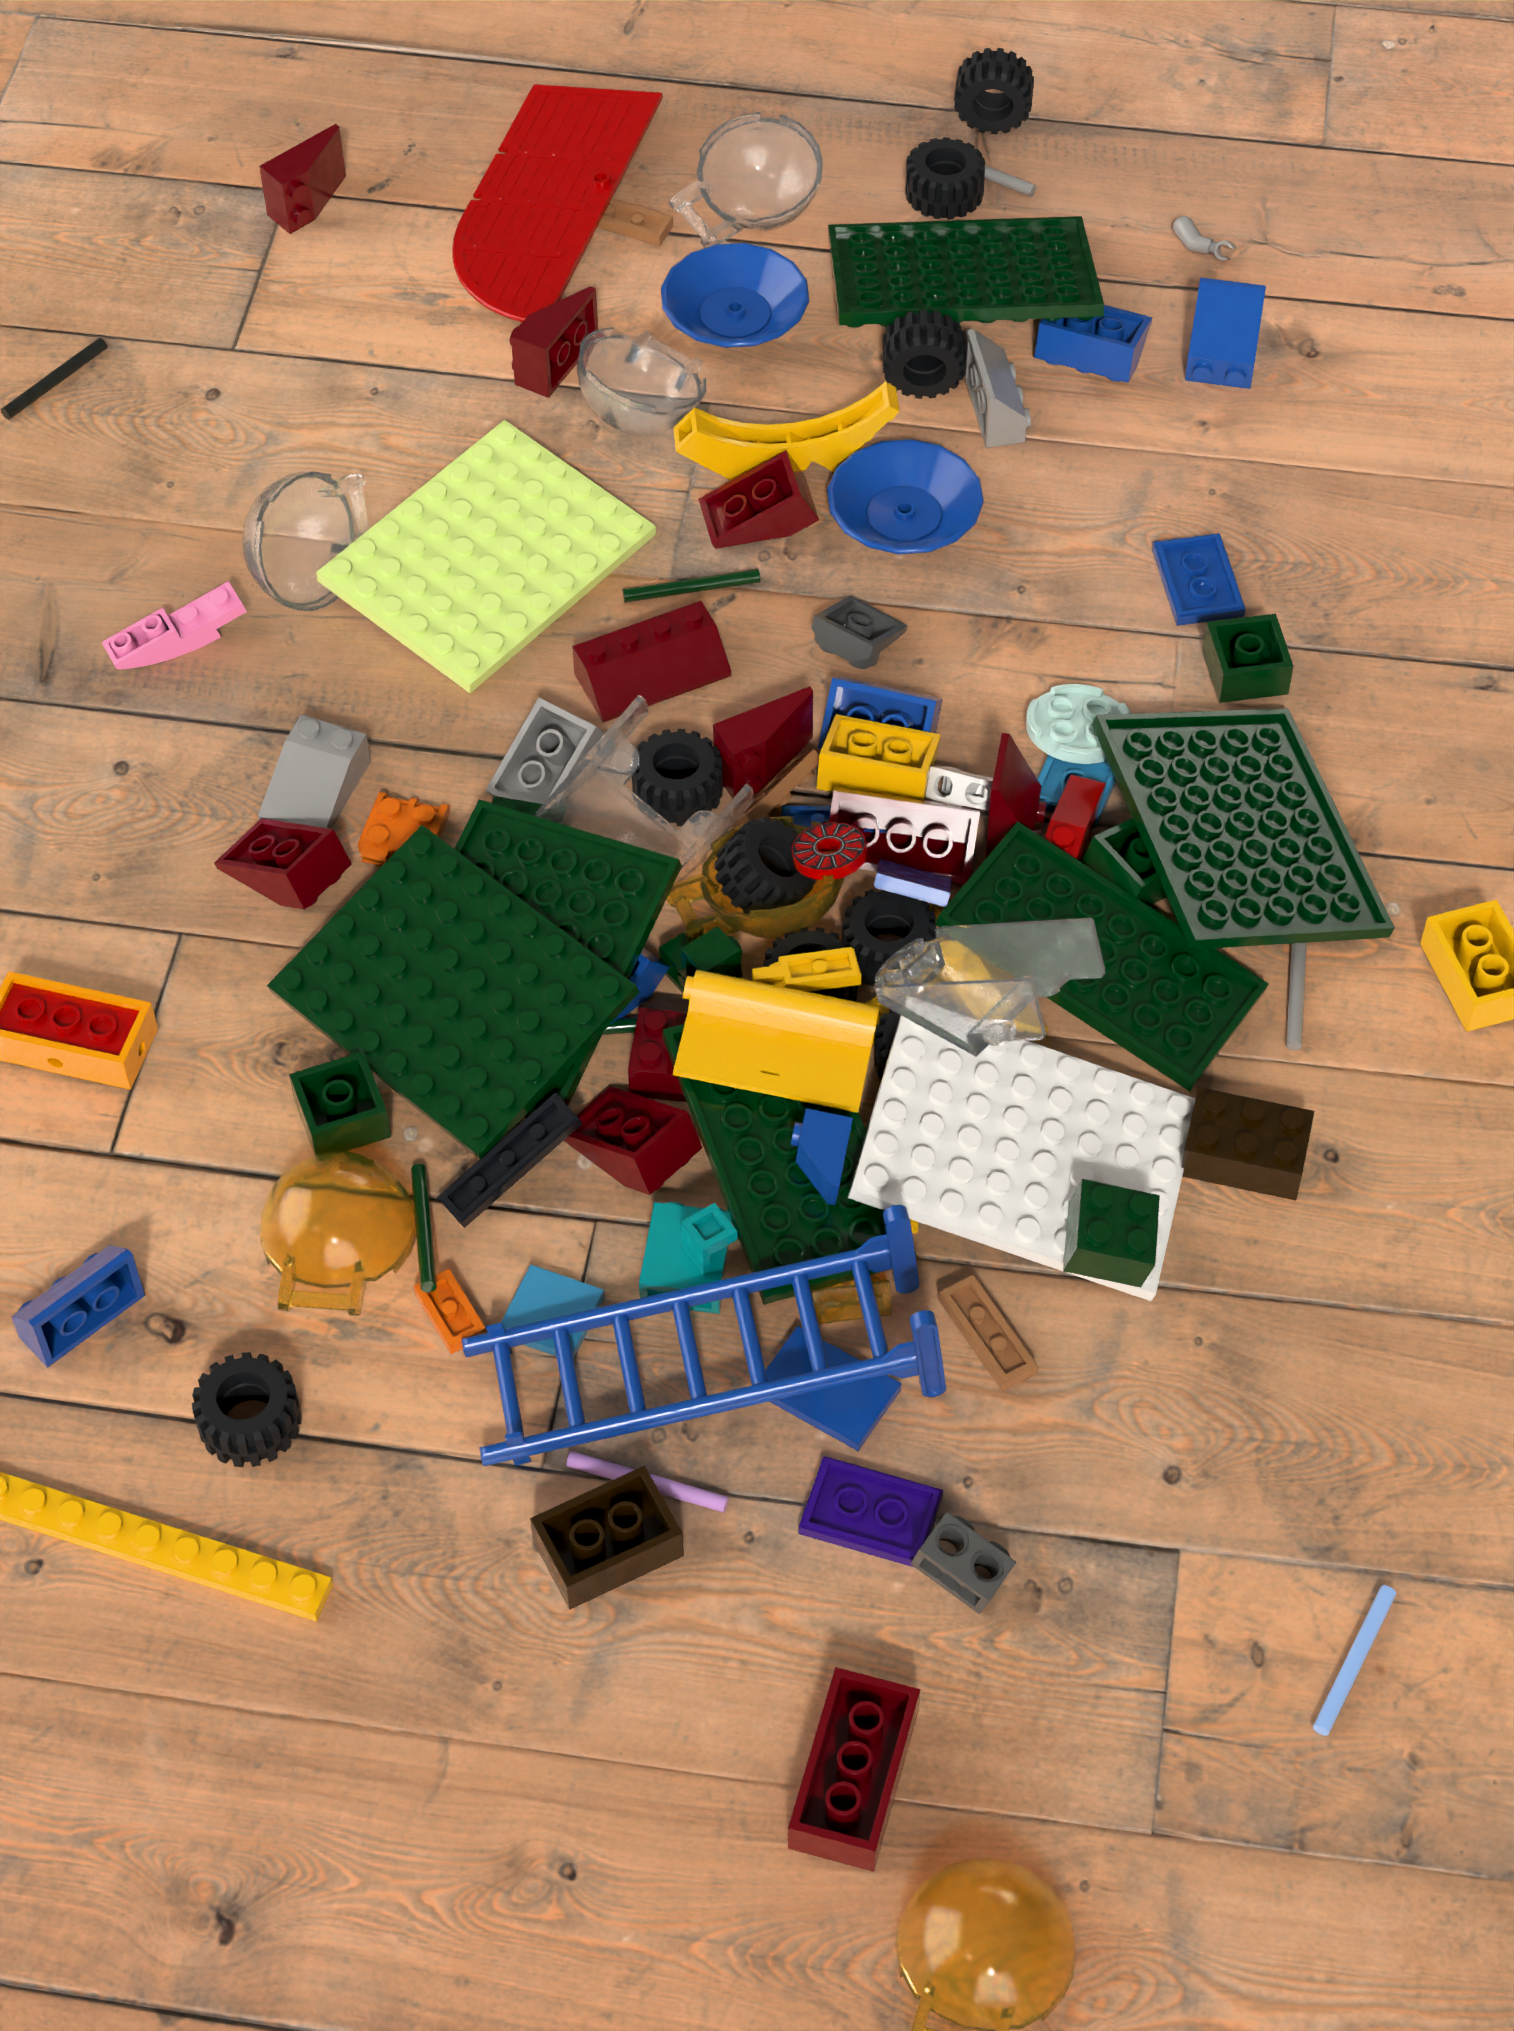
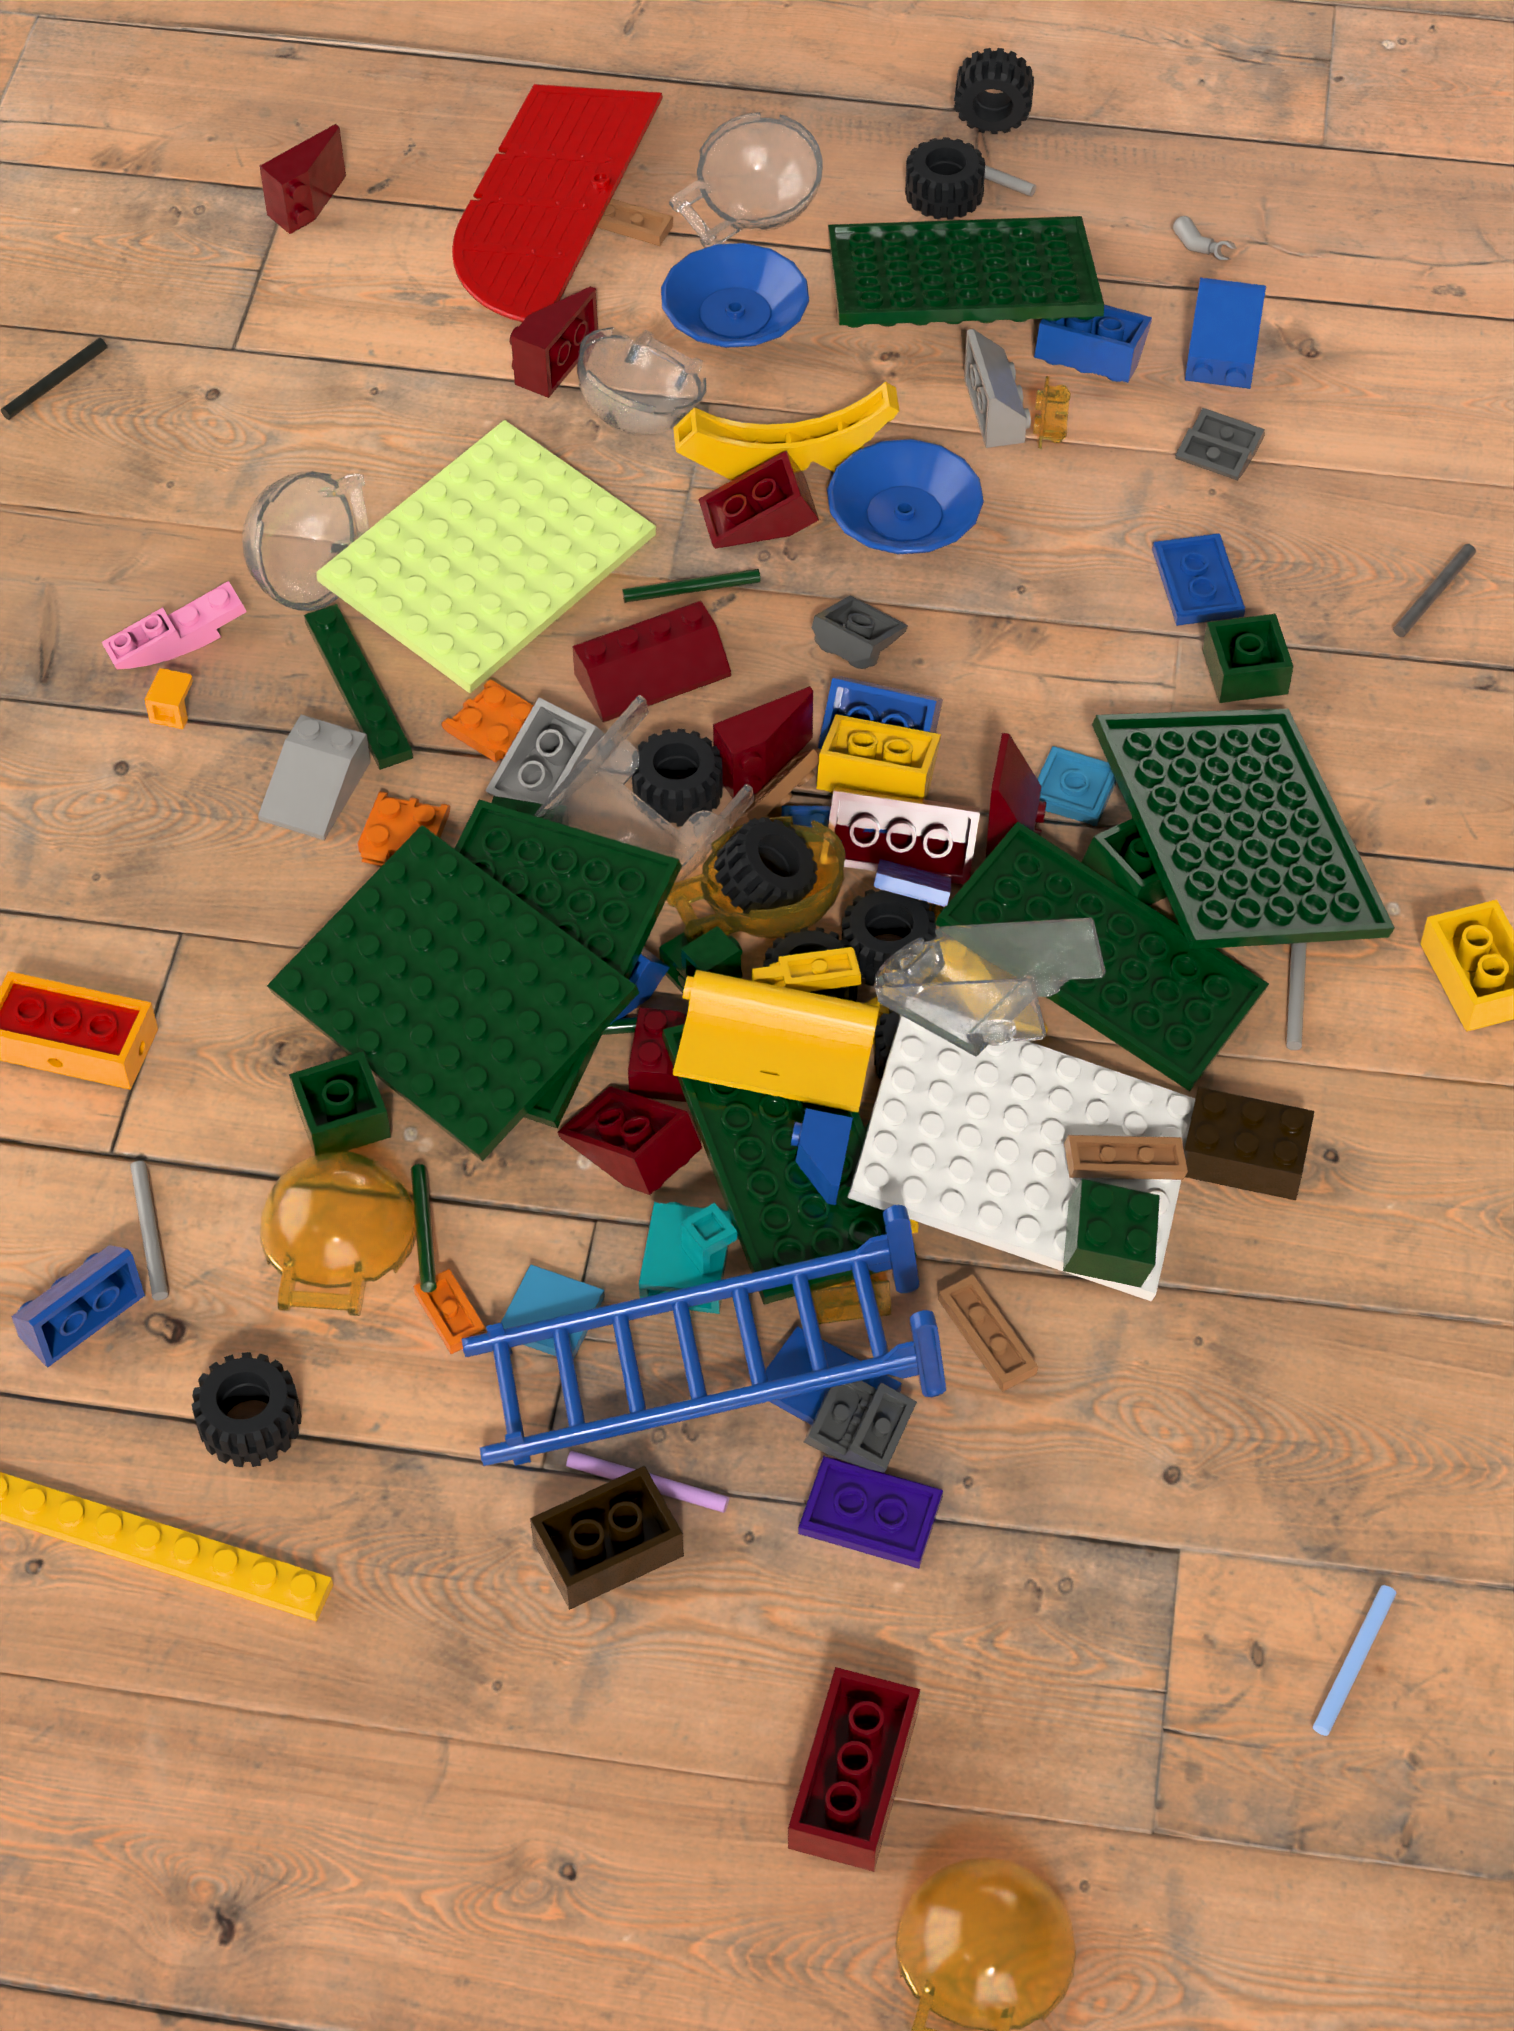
(149, 1230): none -> light grey bar
(166, 698): none -> light orange panel
(286, 861): dark red slope -> none
(358, 686): none -> dark green plate
(490, 720): none -> orange plate
(509, 1160): black tile -> none
(844, 839): tile -> none
(861, 1424): none -> dark grey slope
(924, 354): black tyre -> none
(957, 1570): dark grey brick -> none
(959, 787): white leg -> none
(1051, 422): none -> clear yellow hinge
(1063, 722): light aqua tile -> none
(1075, 815): red slope -> none
(1125, 1157): none -> medium nougat plate
(1220, 444): none -> dark grey slope
(1434, 590): none -> flat silver bar

